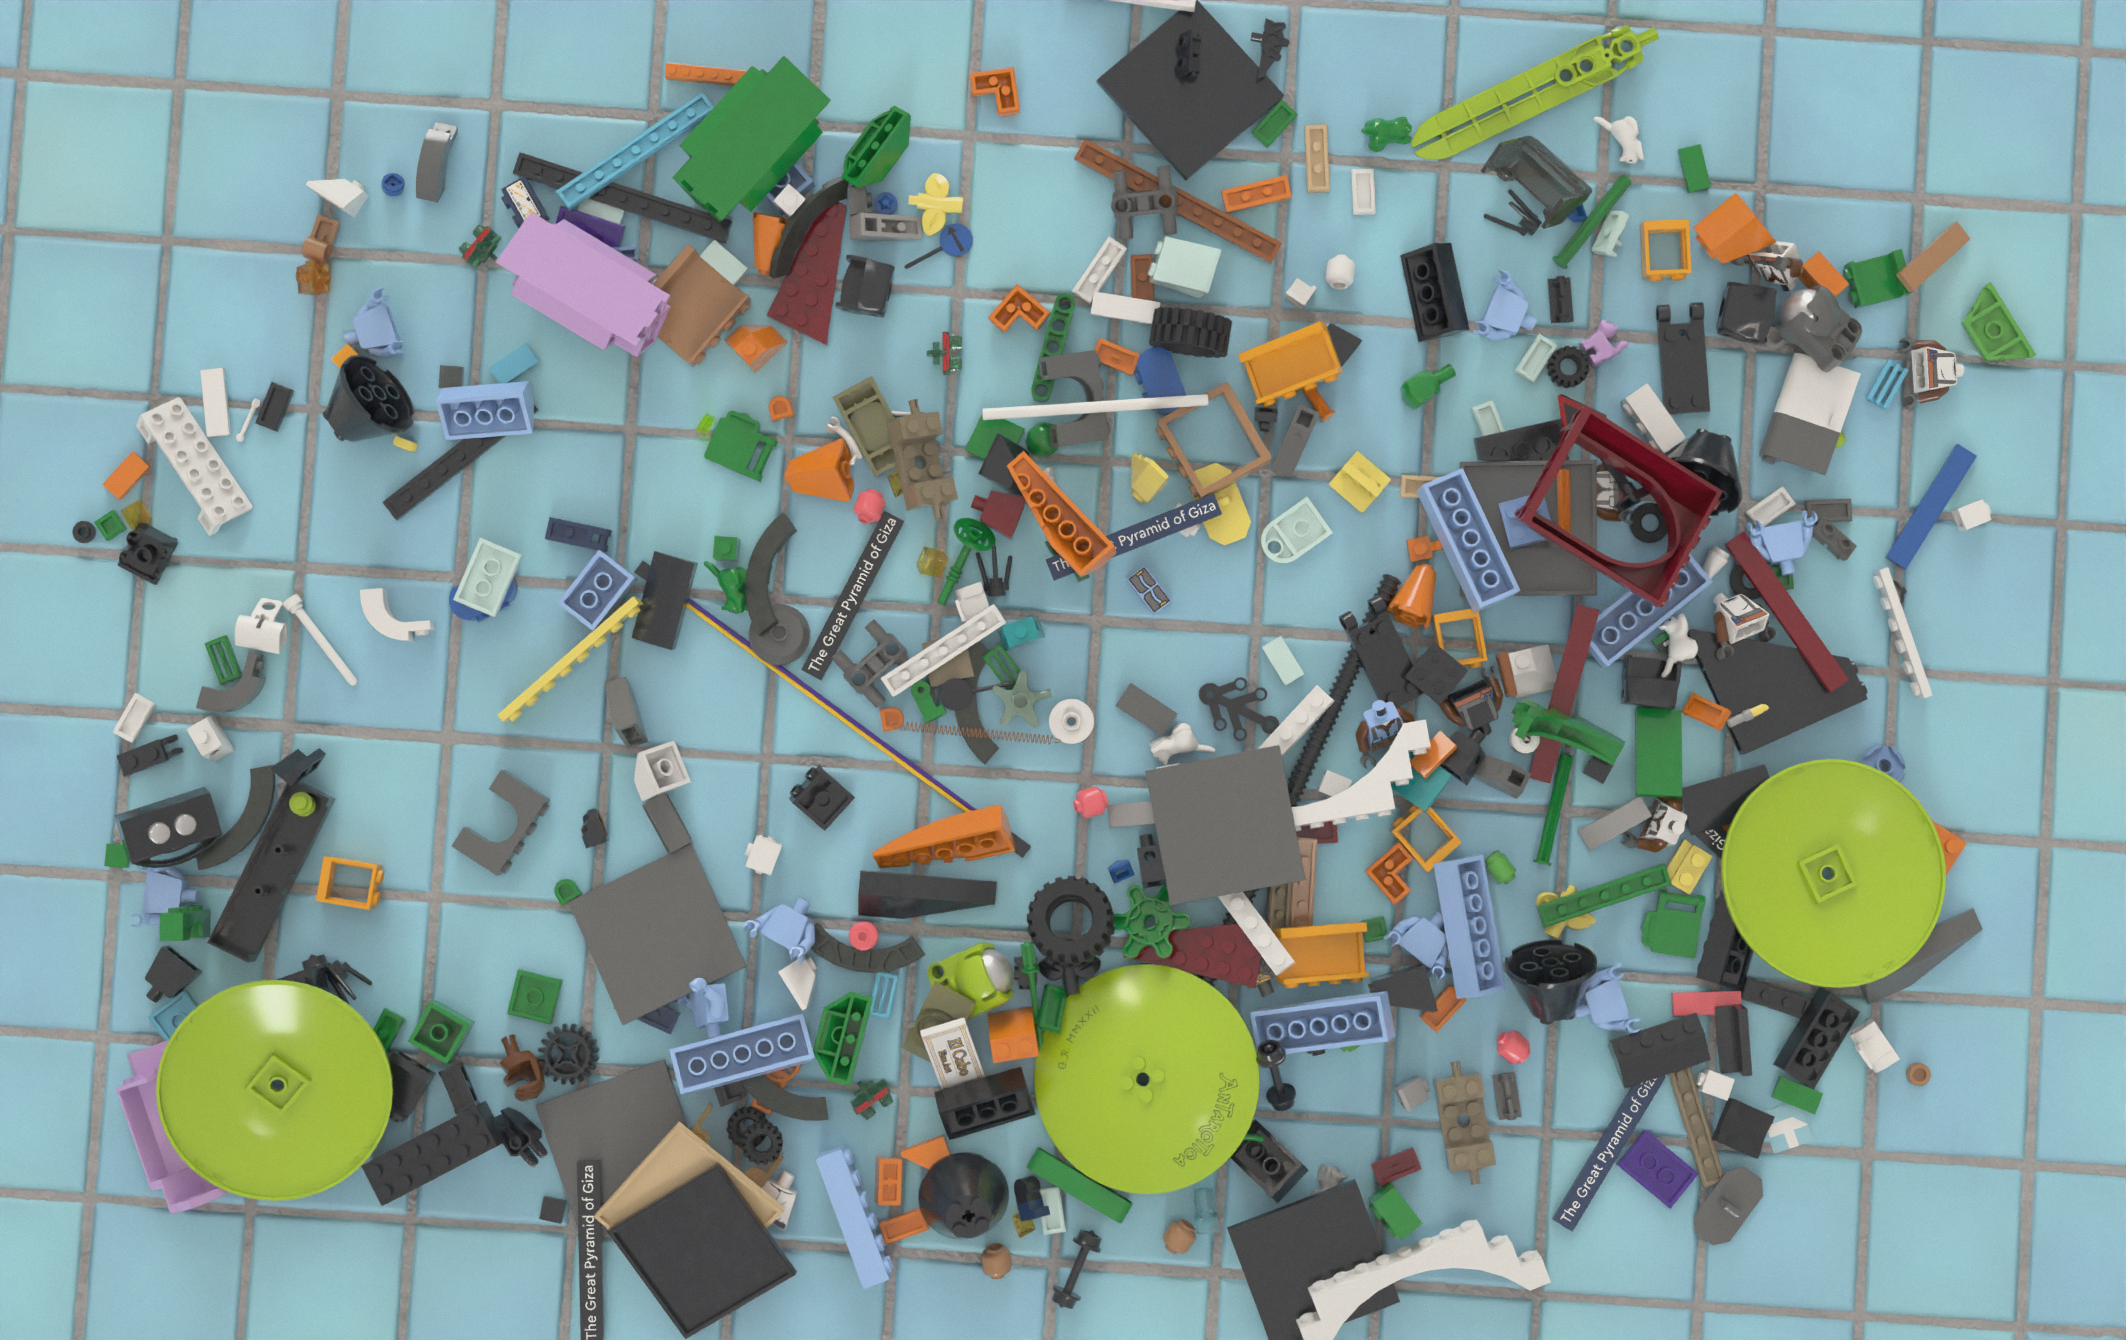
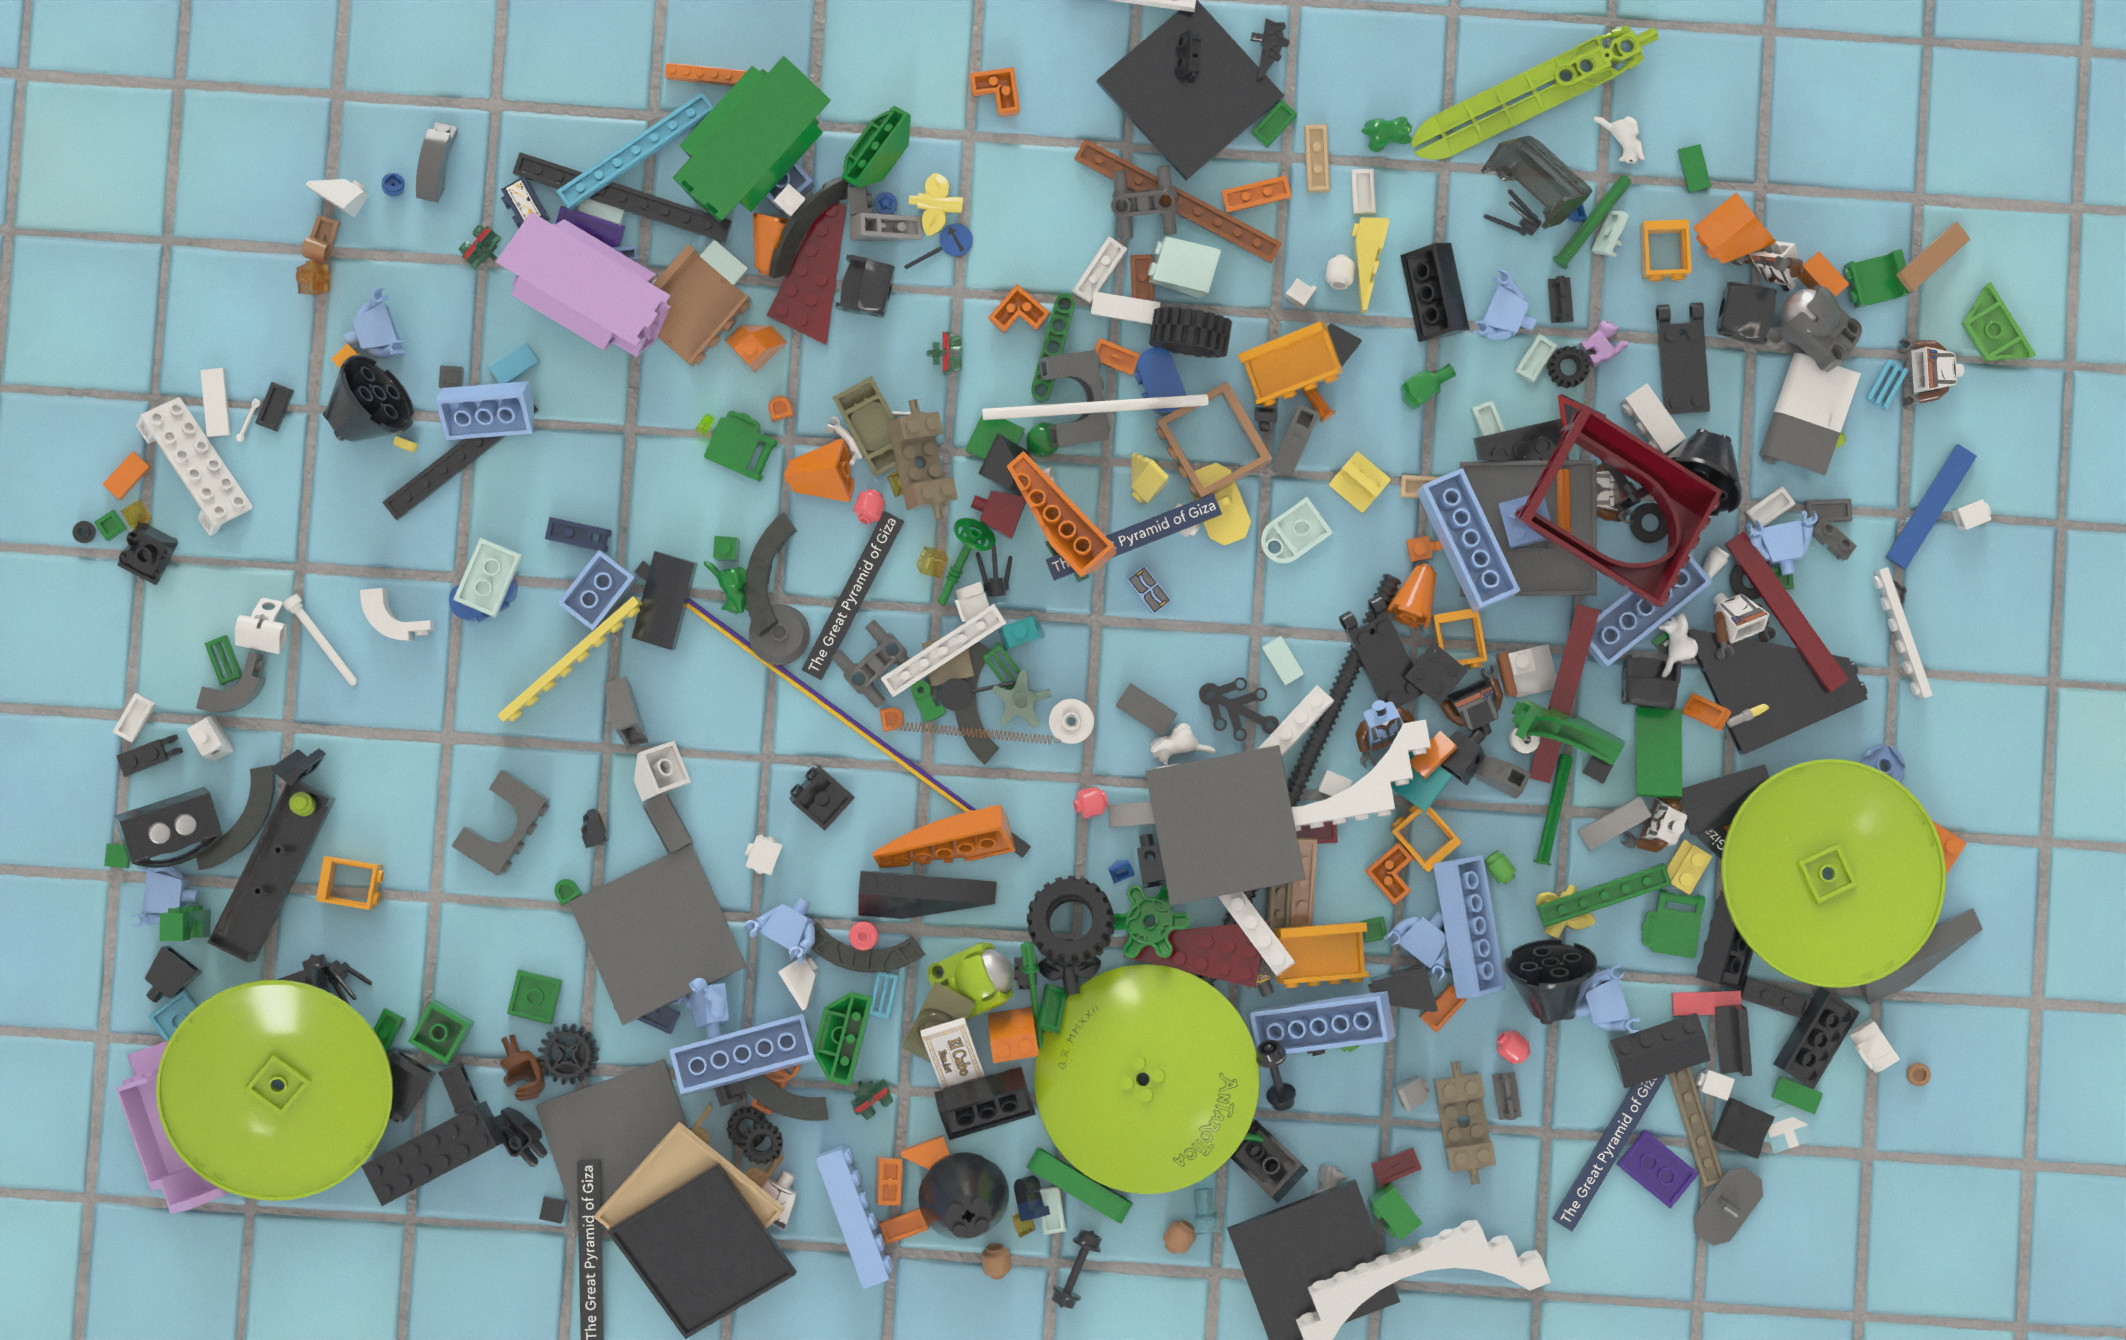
(1368, 243): none -> light yellow wedge

